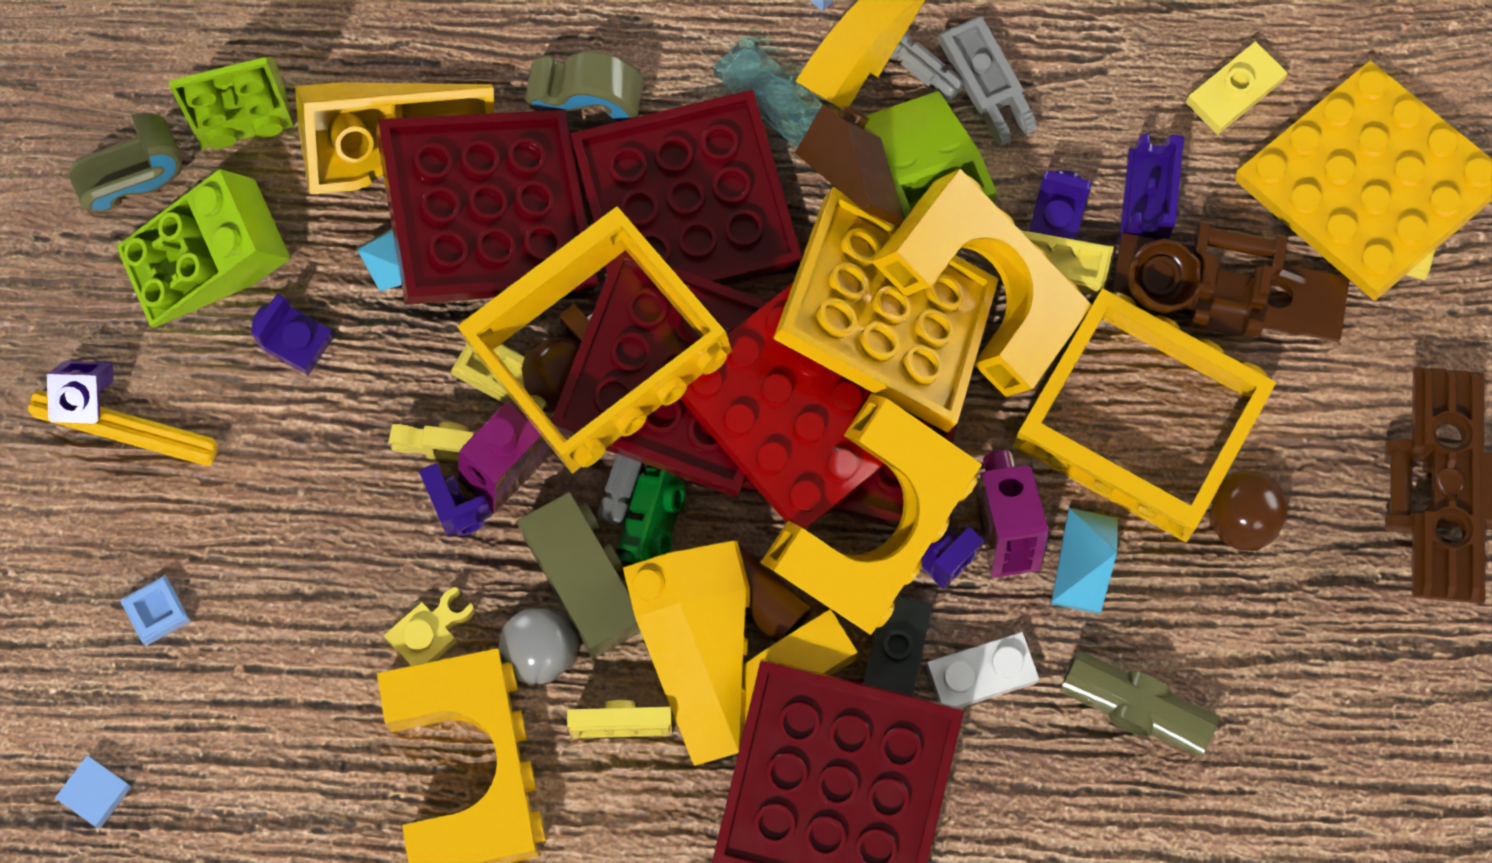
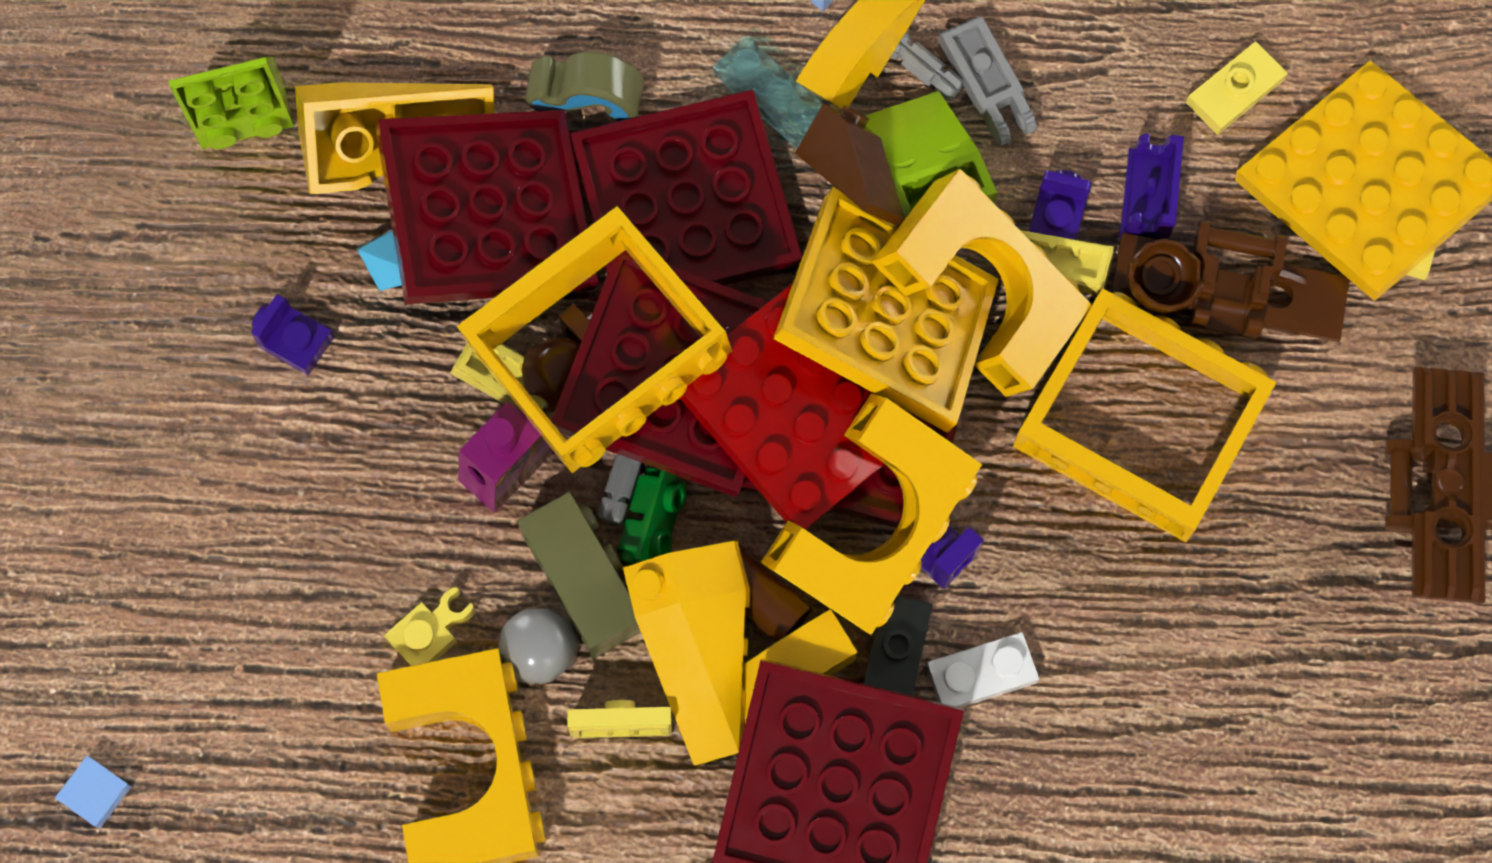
(76, 390): bracket -> none
(127, 167): olive animal -> none
(138, 432): yellow axle -> none
(155, 610): light blue tile -> none
(203, 248): lime slope -> none
(435, 442): light yellow plate -> none
(445, 495): dark purple bracket -> none
(1010, 516): magenta torso -> none
(1085, 561): medium azure slope -> none
(1139, 704): olive piece -> none
(1248, 510): reddish brown hair -> none

